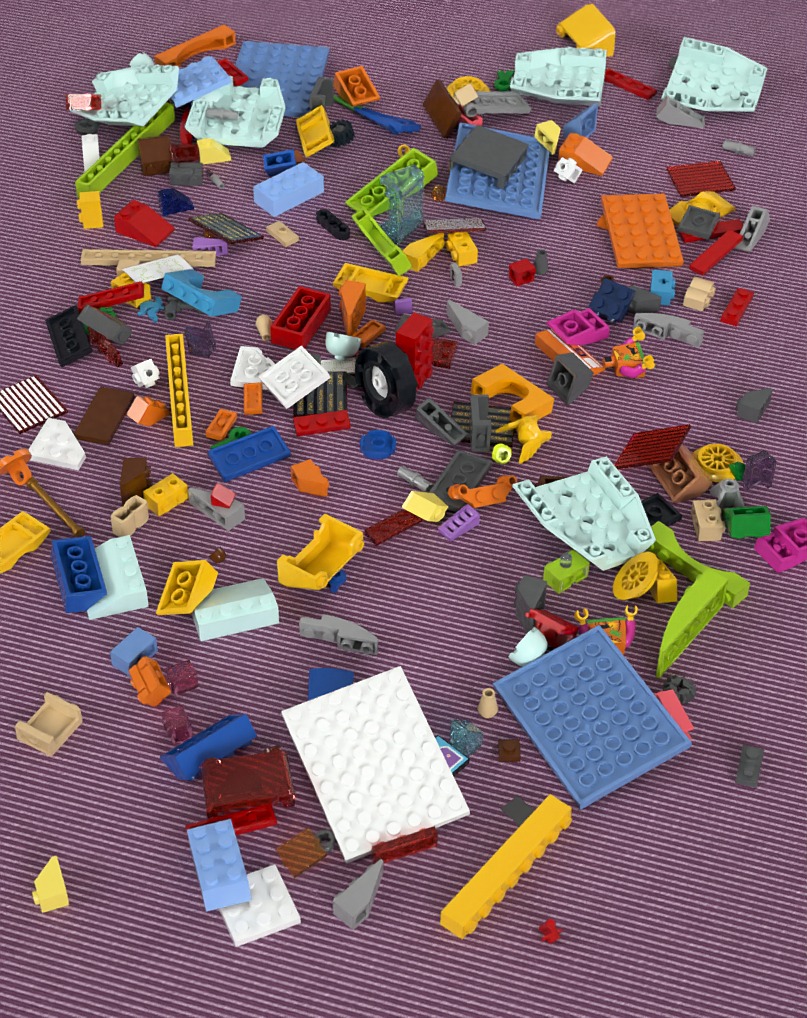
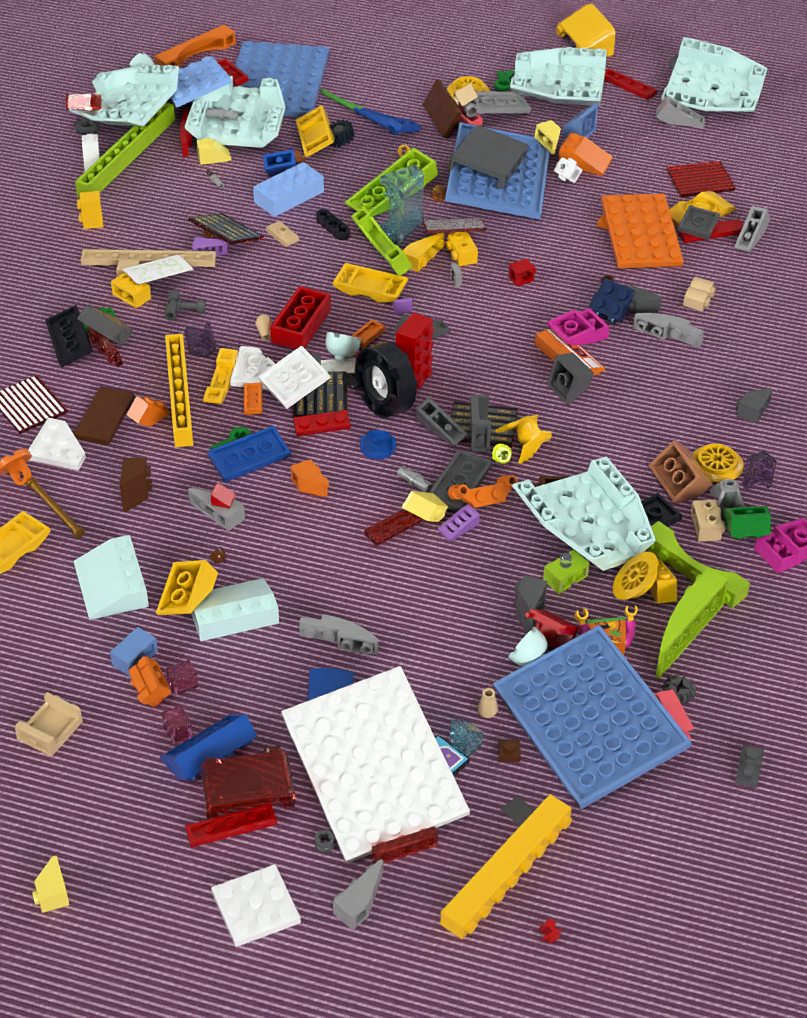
(77, 573): blue slope -> none
(112, 296): red tile -> none
(130, 516): tan brick -> none
(142, 224): red slope -> none
(145, 373): white brick -> none
(153, 306): dark azure piece -> none
(155, 155): reddish brown slope -> none
(166, 494): yellow brick -> none
(173, 201): clear blue slope -> none
(185, 153): clear red slope -> none
(186, 174): dark grey brick -> none
(187, 287): dark azure arch -> none
(219, 865): light blue brick -> none
(221, 379): none -> yellow slope
(221, 424): orange plate -> none
(301, 852): clear orange piece -> none
(322, 93): dark grey panel -> none
(322, 557): yellow windscreen -> none
(337, 580): blue plate -> none
(352, 305): orange slope -> none
(355, 86): orange slope -> none
(443, 352): clear red plate -> none
(469, 325): light grey slope -> none
(504, 380): light orange arch -> none
(541, 262): dark grey cone -> none
(628, 357): torso -> none
(652, 447): clear red piece -> none
(662, 285): dark azure brick -> none
(716, 252): red tile -> none
(737, 307): red plate -> none
(738, 470): green tile -> none
(739, 148): light grey pin -> none

